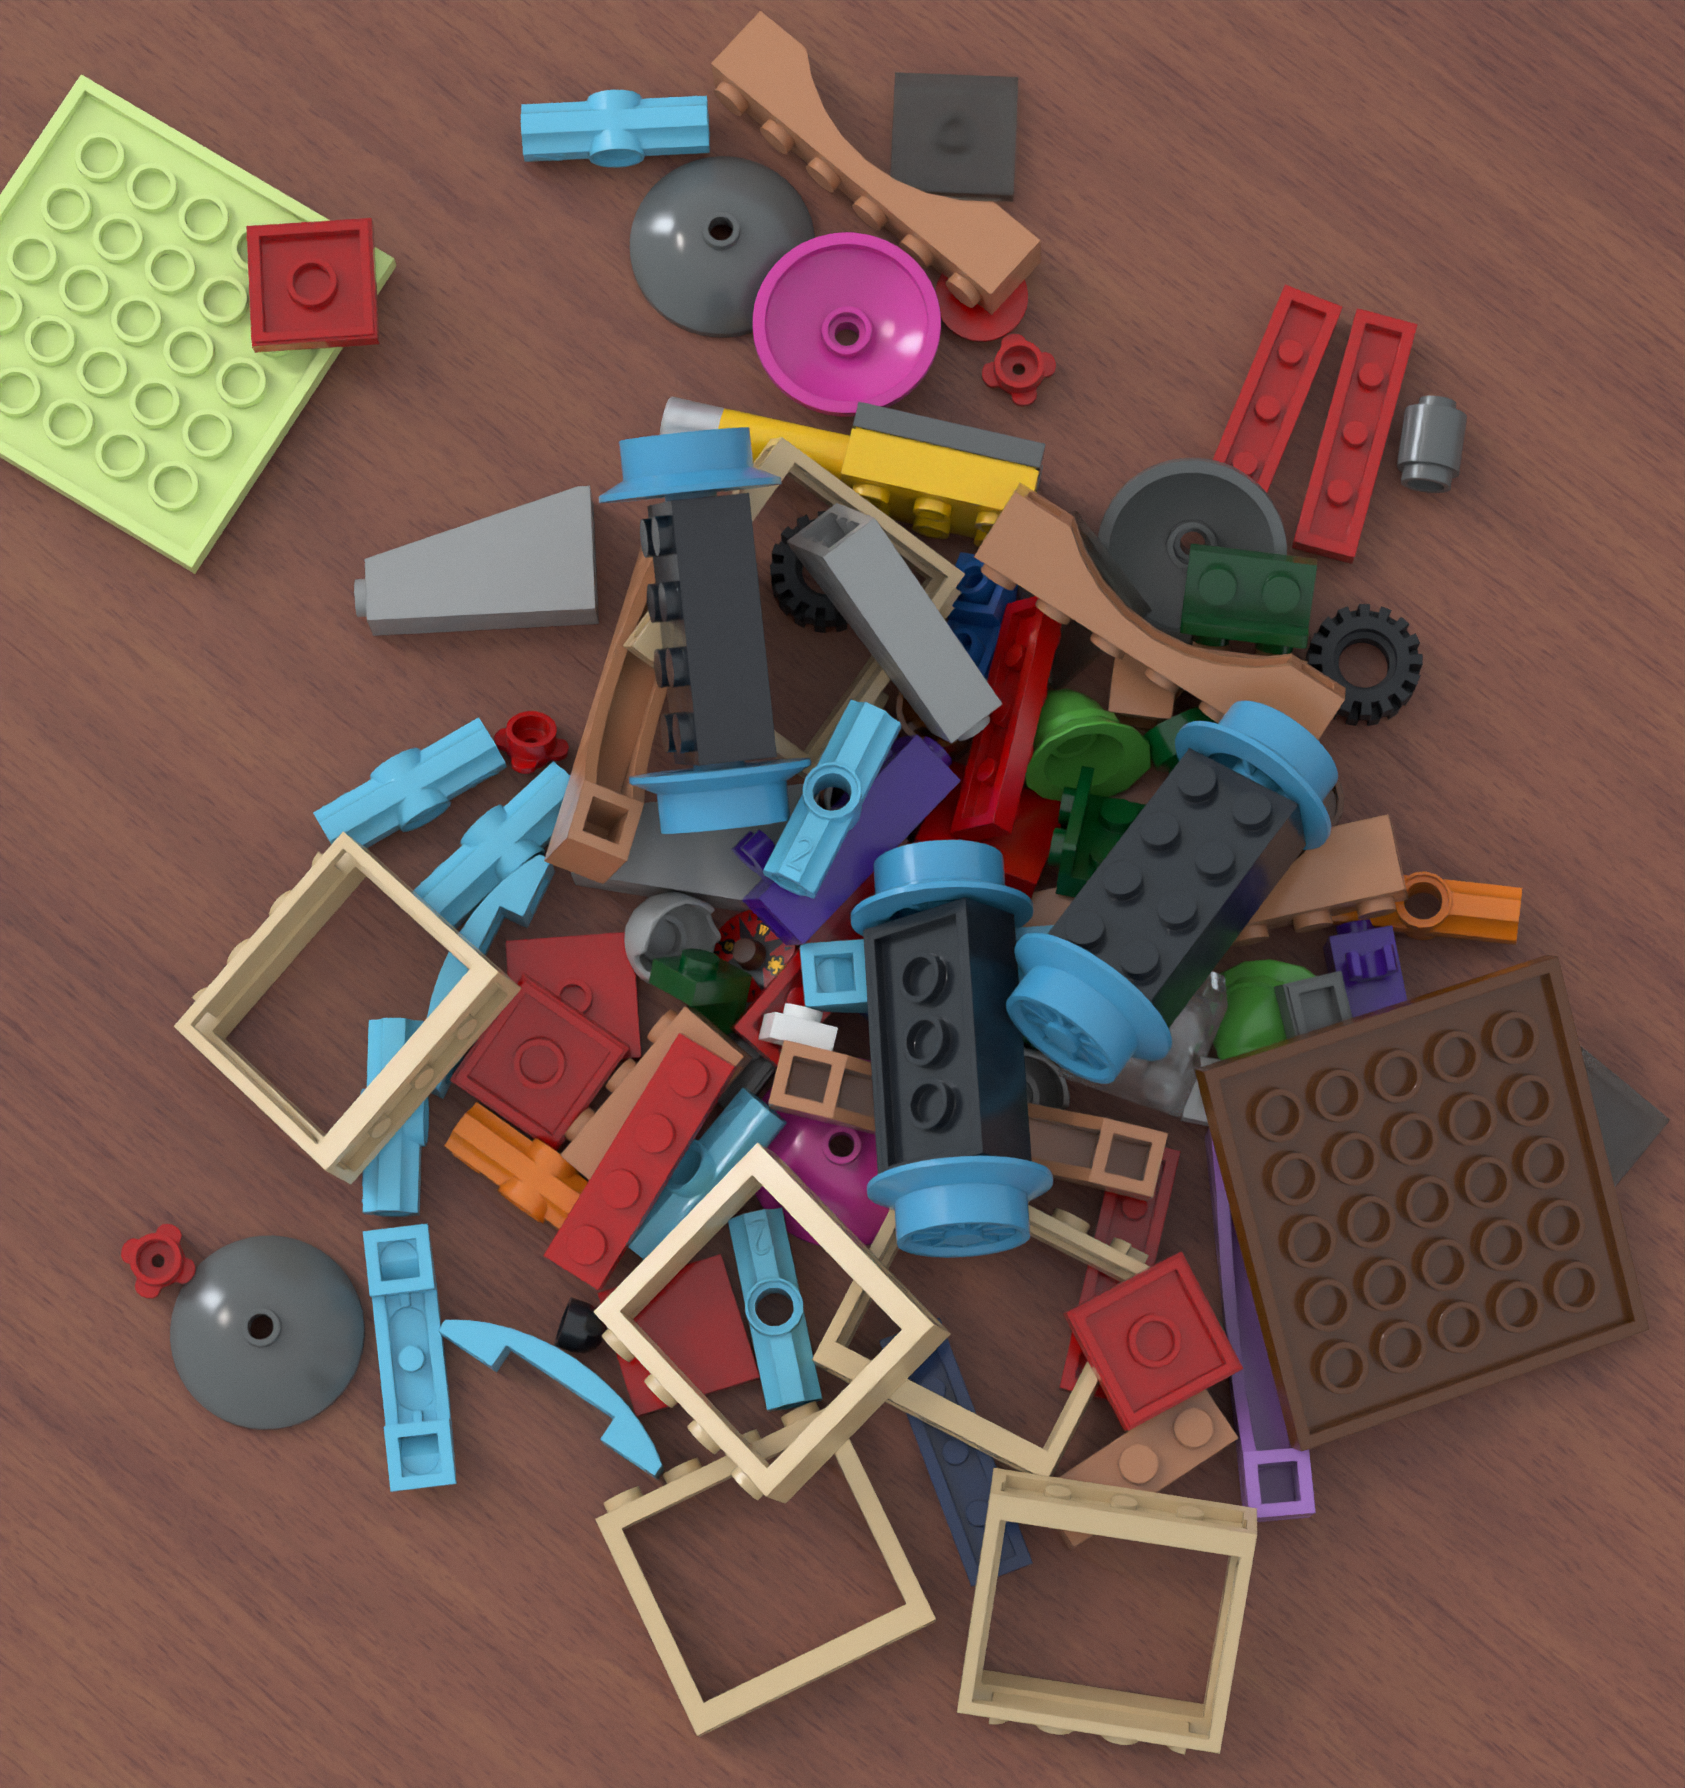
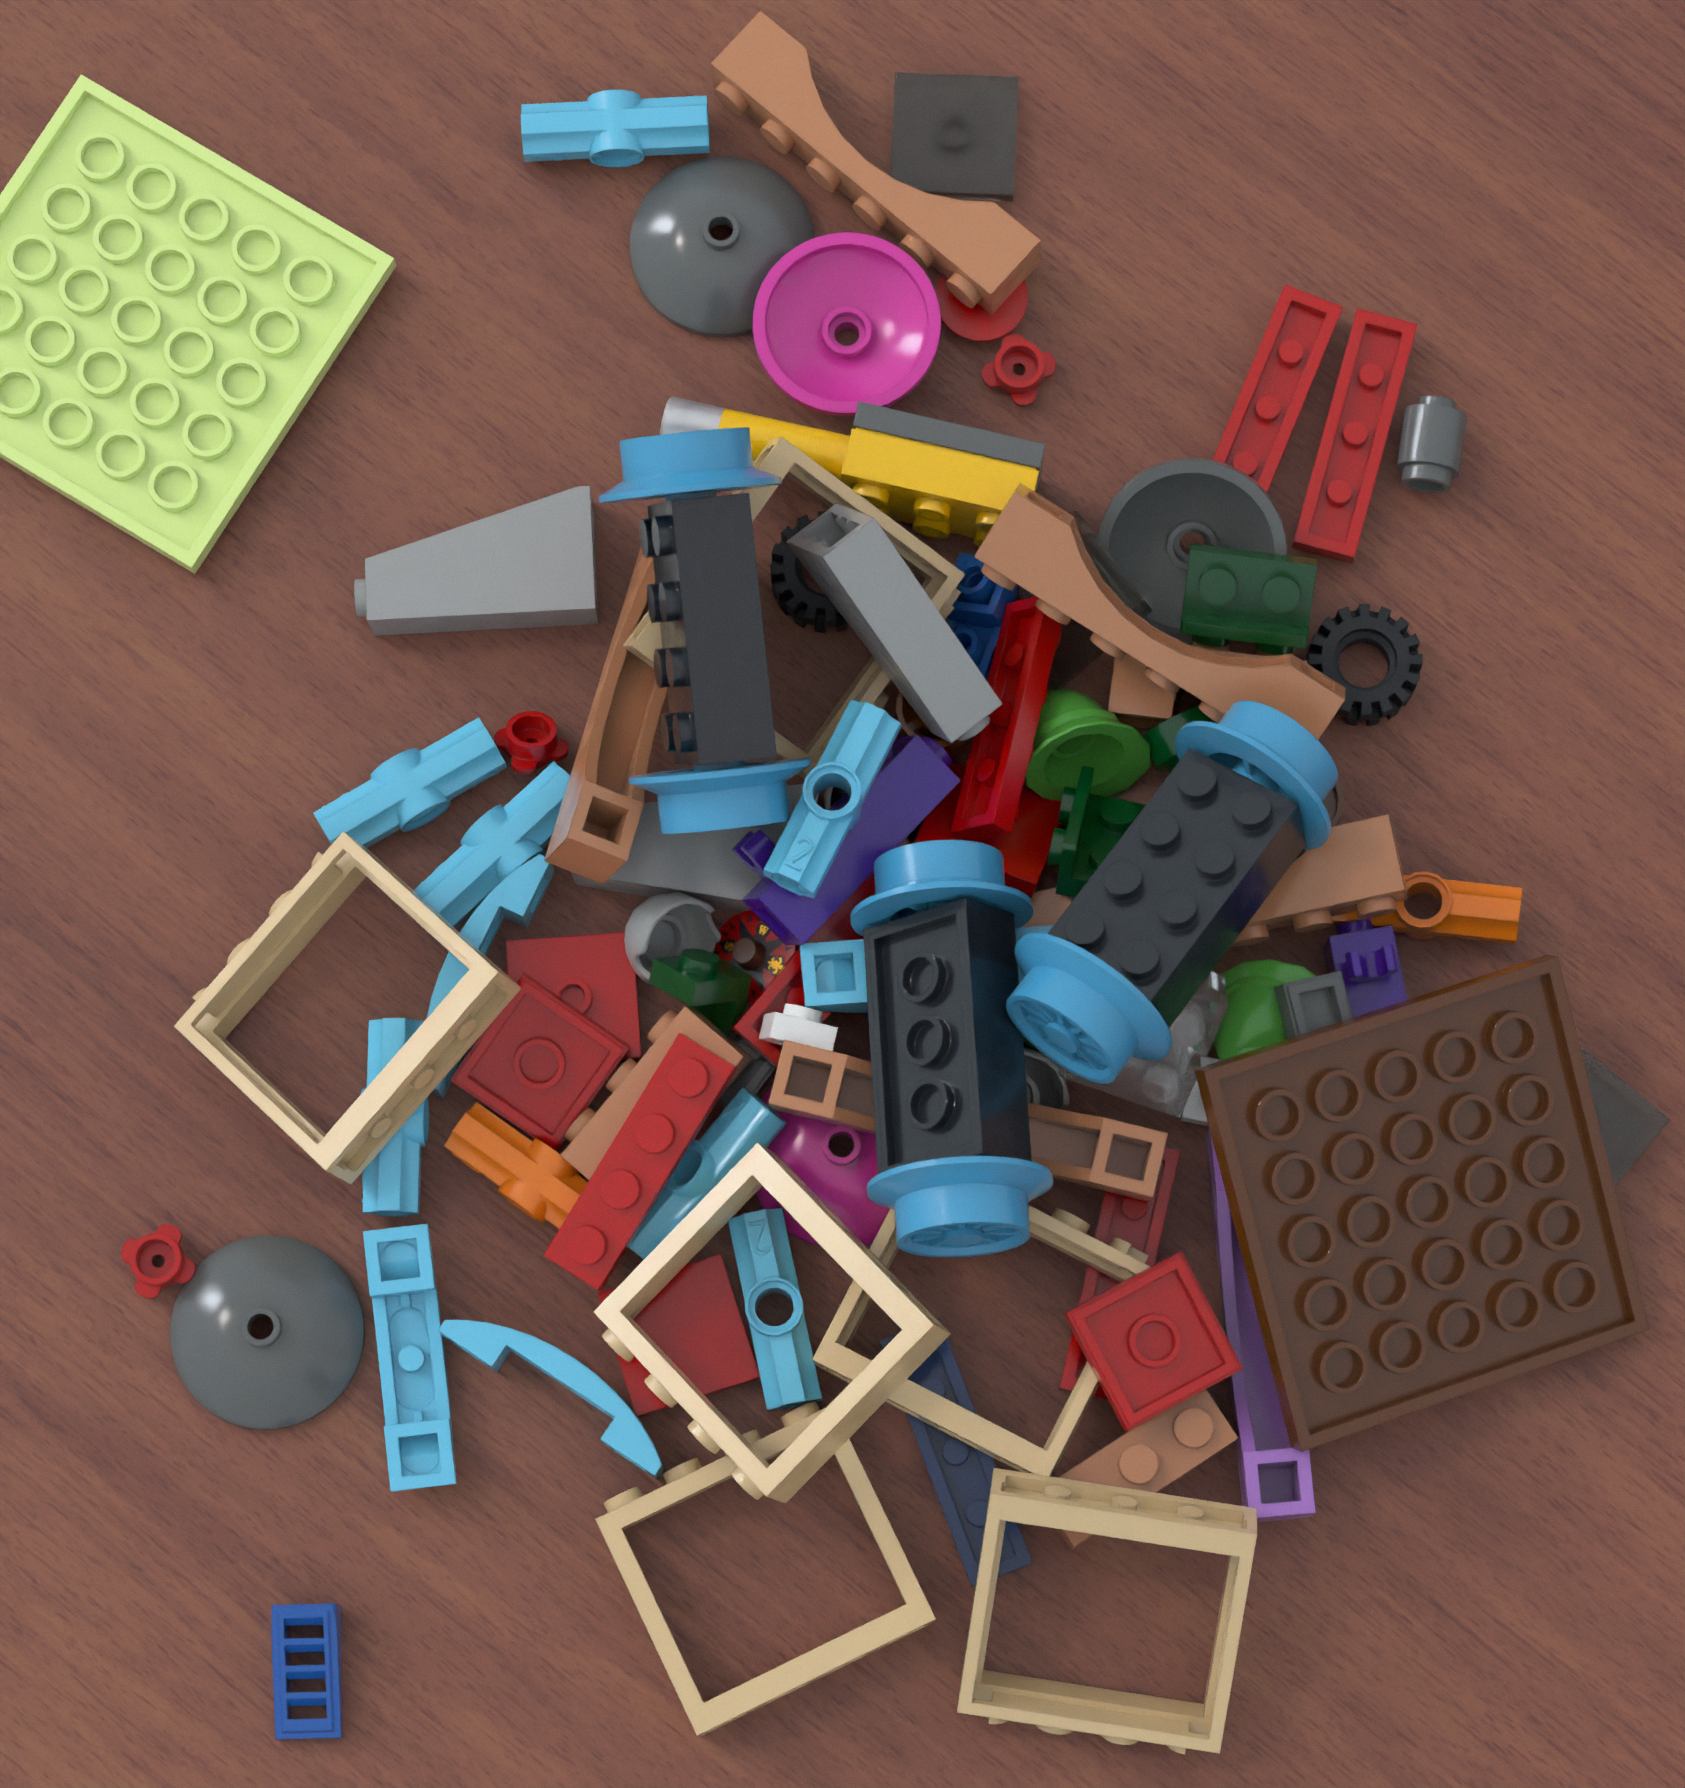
(307, 1614): none -> blue slope
(312, 285): red plate -> none
(579, 1328): black hinge -> none

